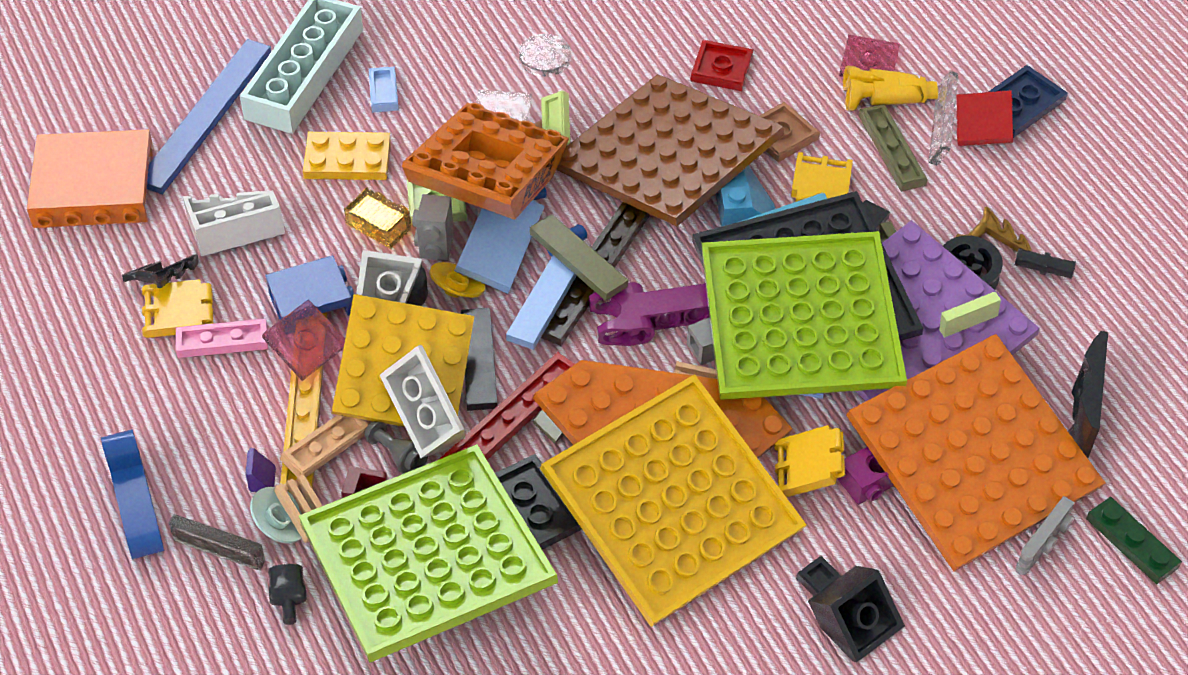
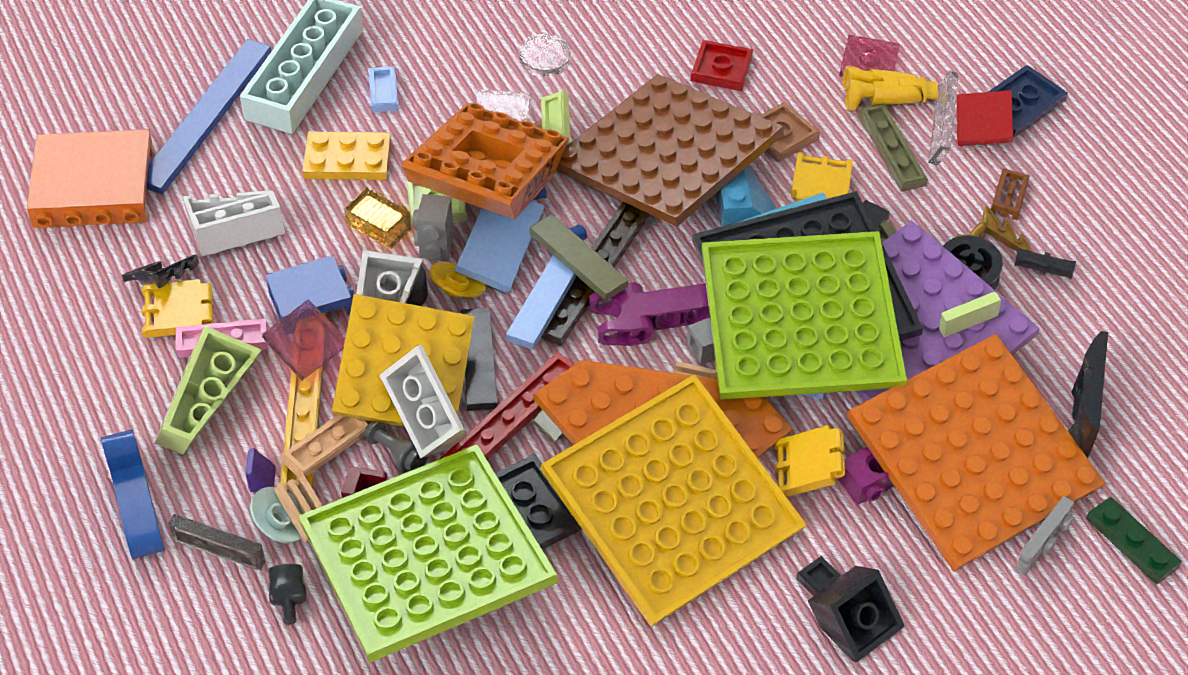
(207, 381): none -> yellowish green wedge
(1006, 208): none -> dark orange tile

